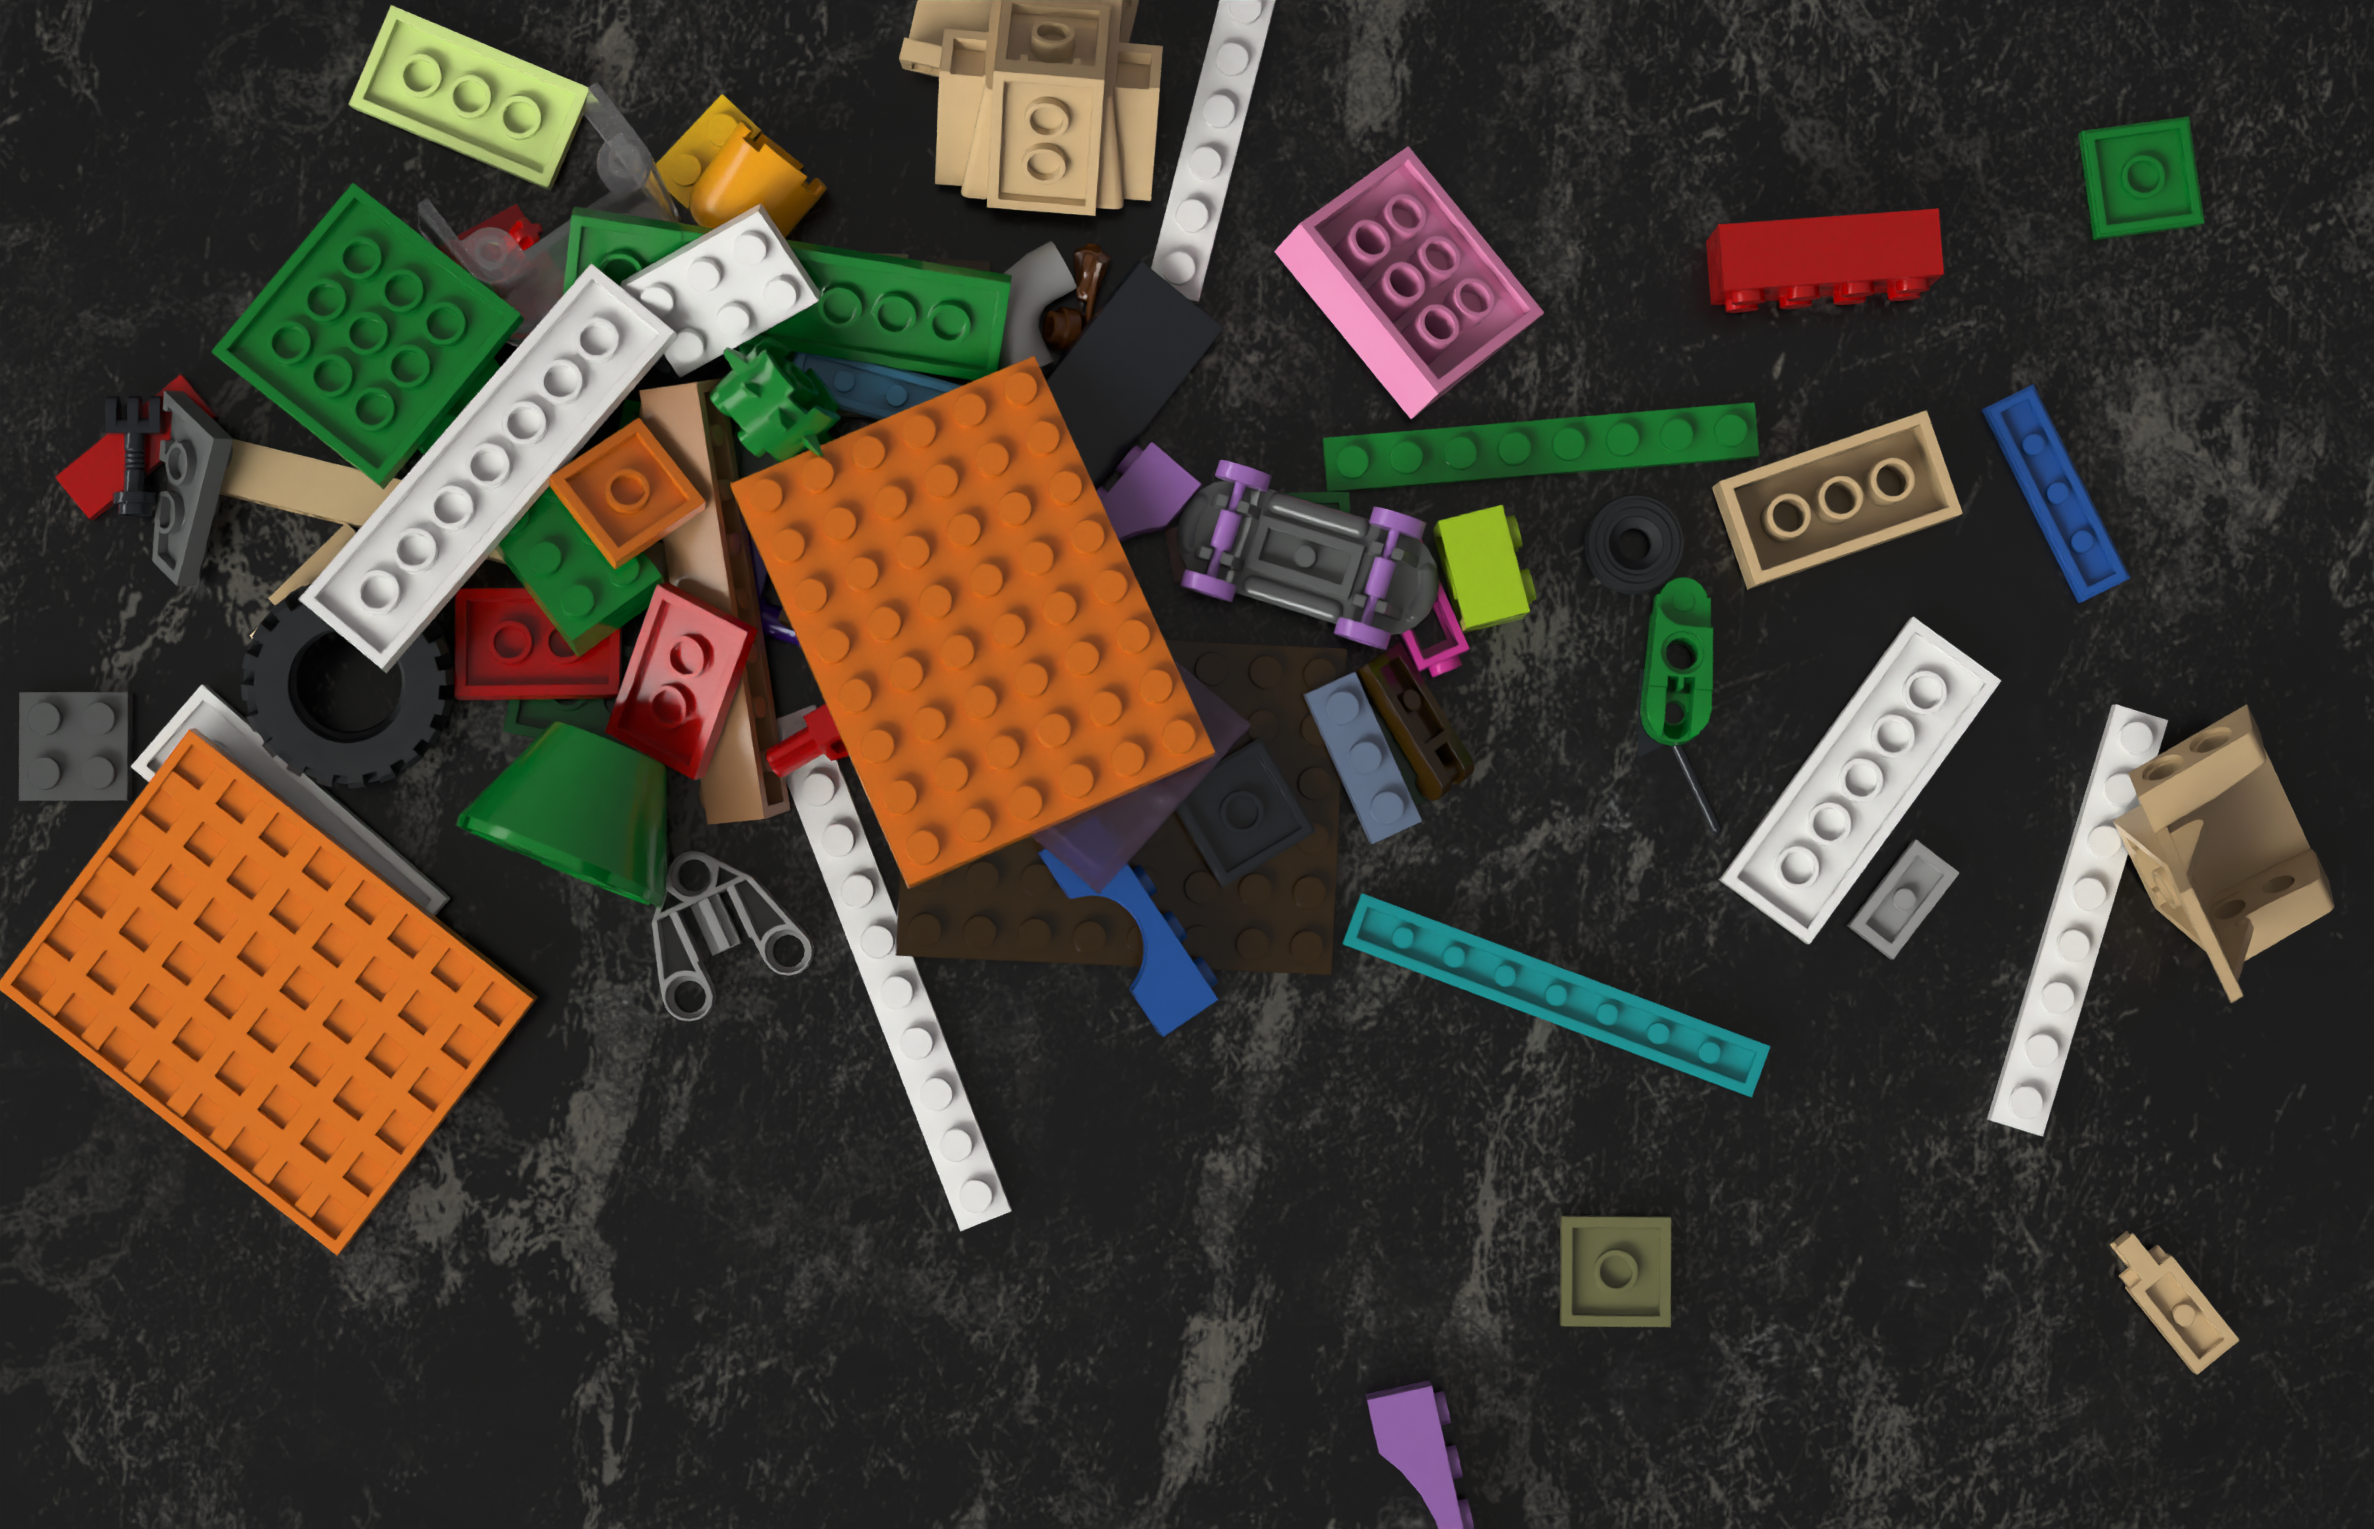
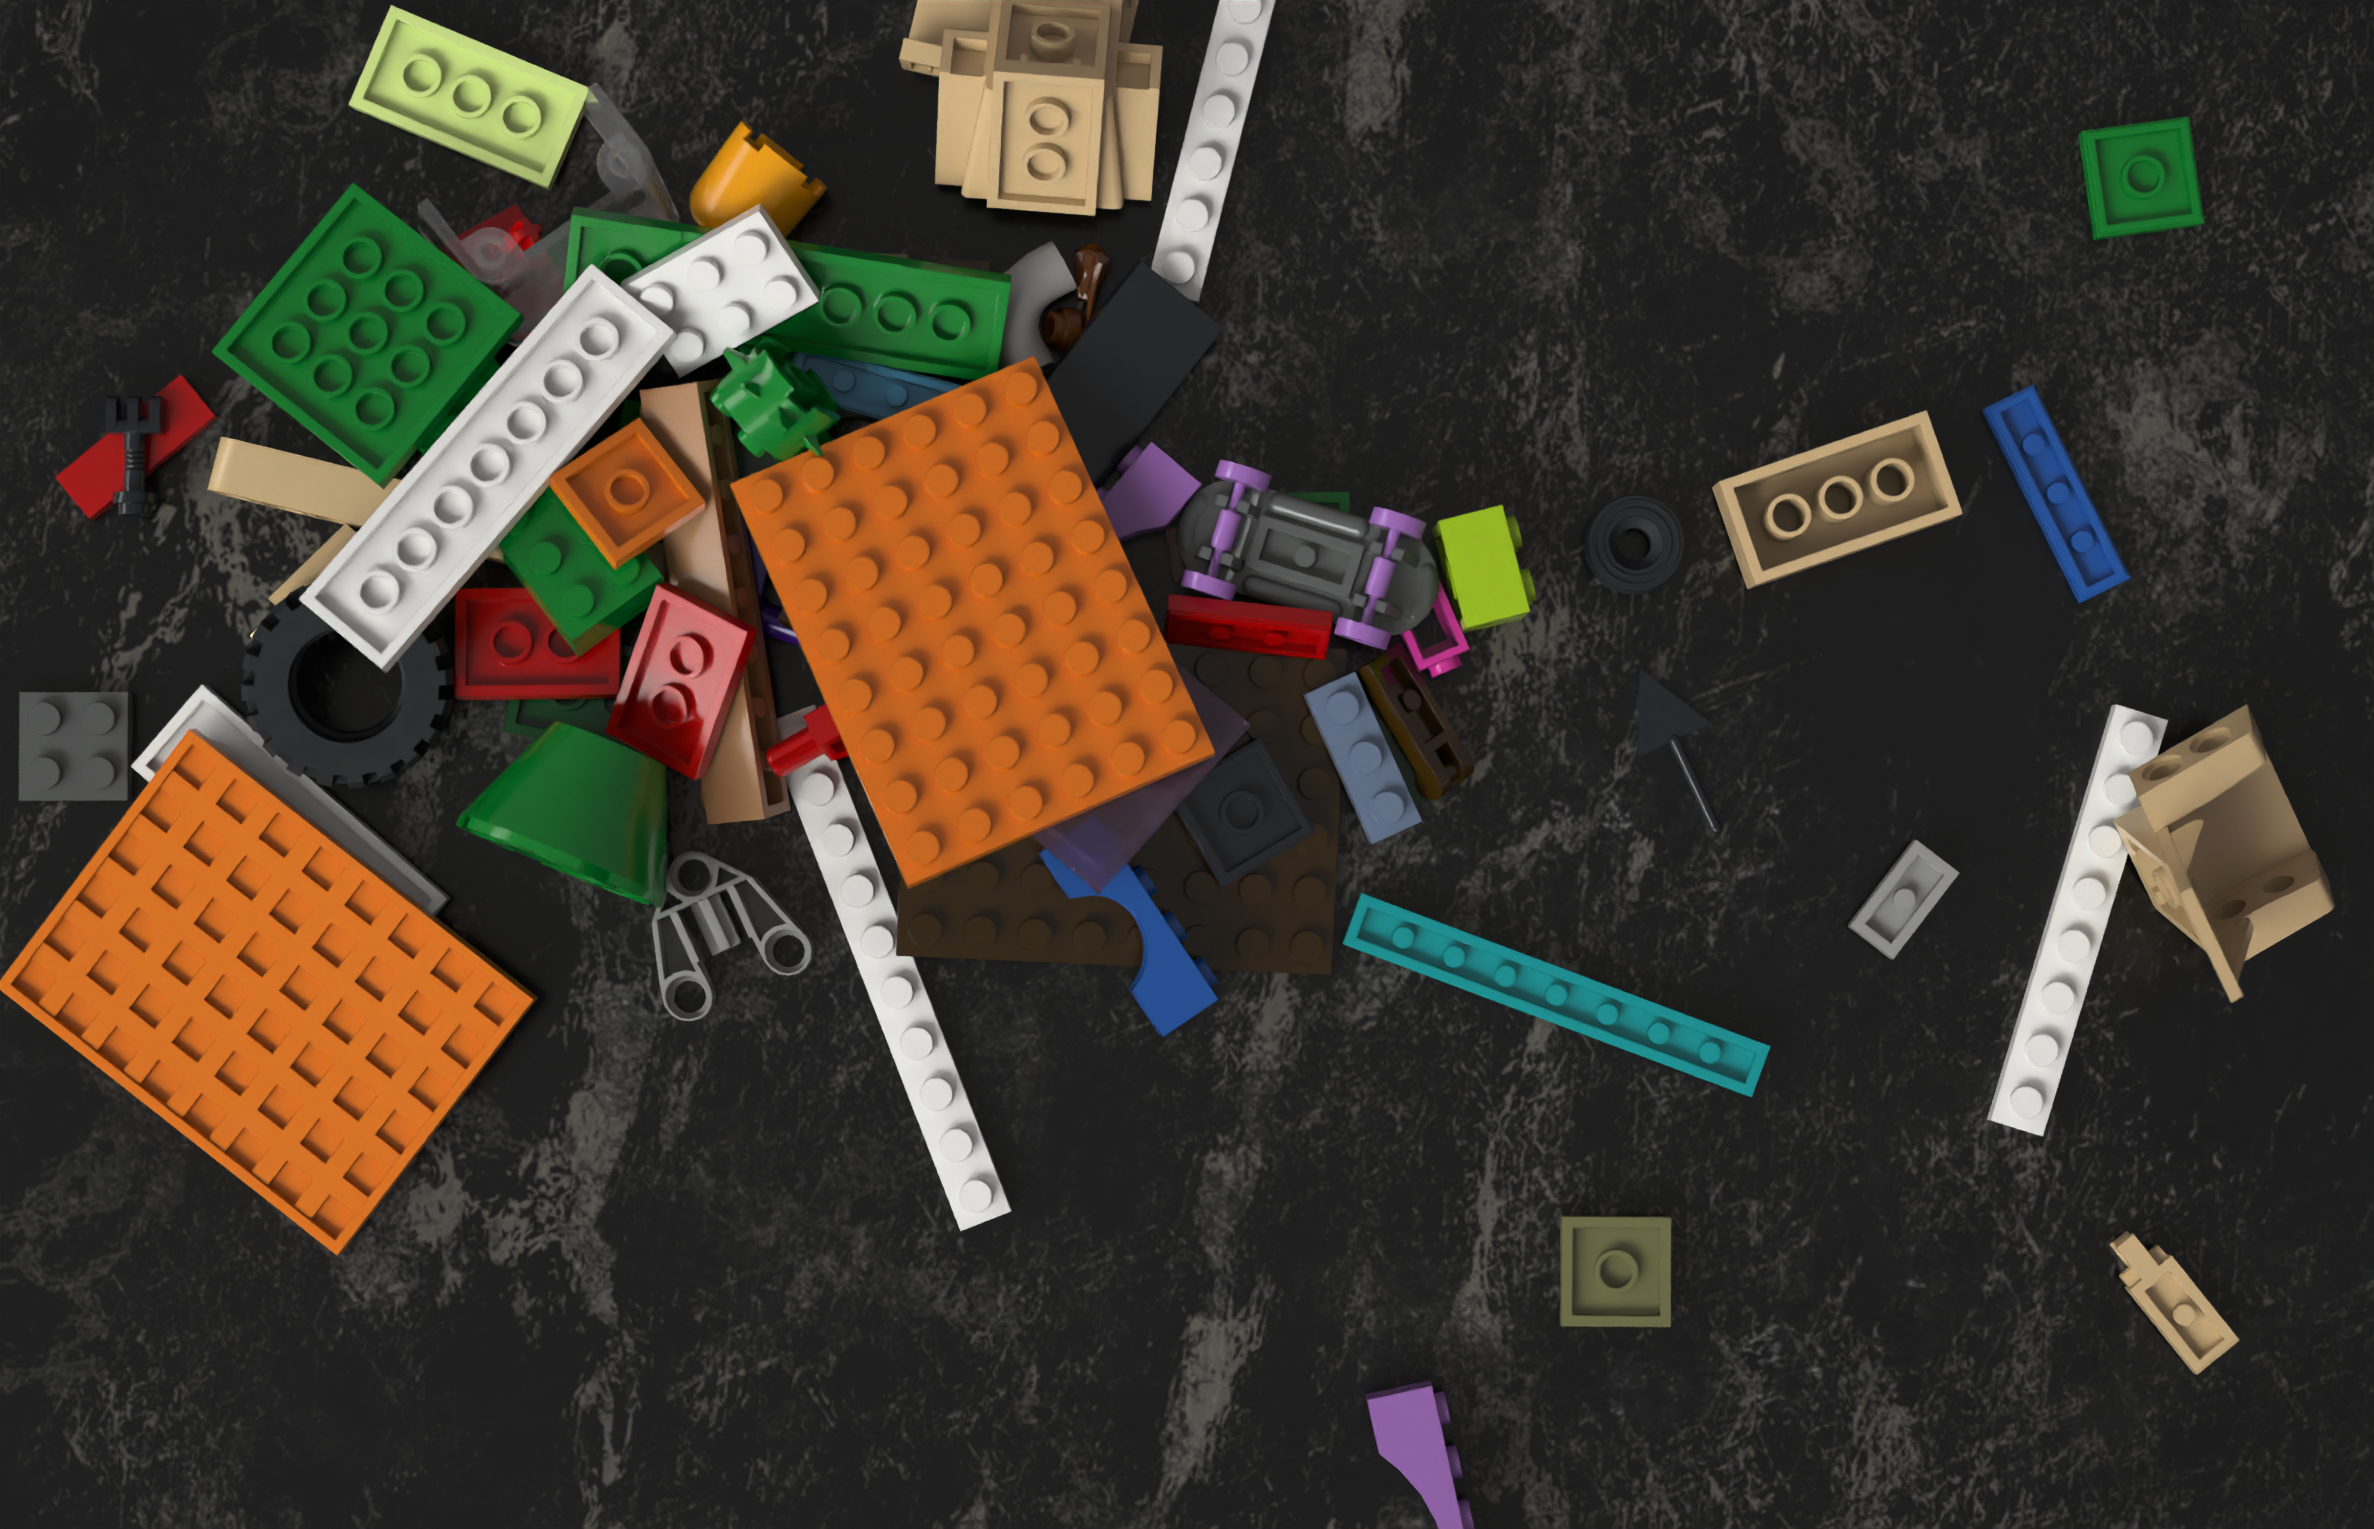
(195, 471): dark grey wing -> none
(698, 146): yellow plate -> none
(1247, 627): none -> red tile
(1408, 281): bright pink slope -> none
(1541, 448): green plate -> none
(1678, 617): green piece -> none
(1824, 258): red brick -> none
(1860, 780): white plate -> none

